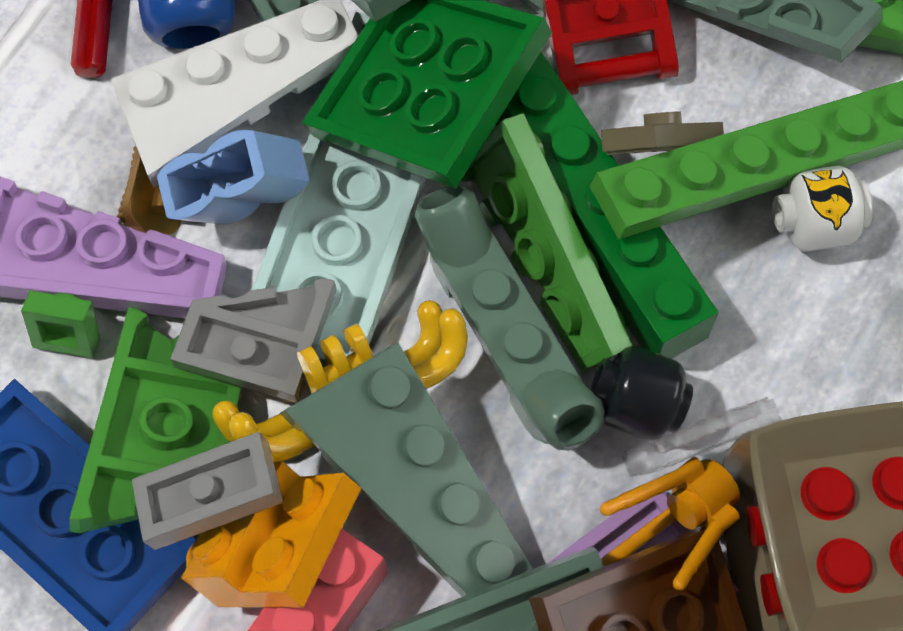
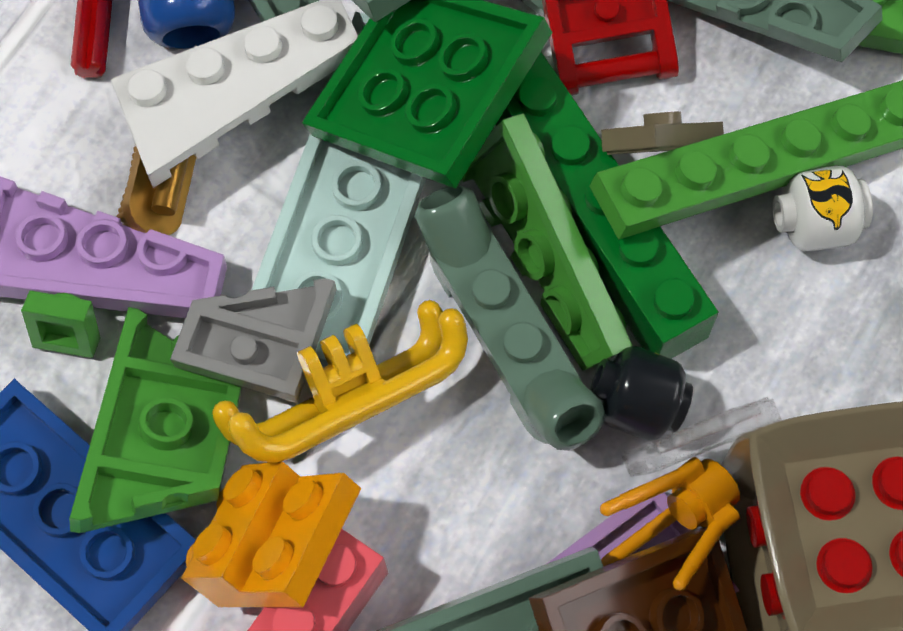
(206, 491): light grey plate -> none
(233, 177): light blue brick -> none
(404, 457): sand green wing -> none

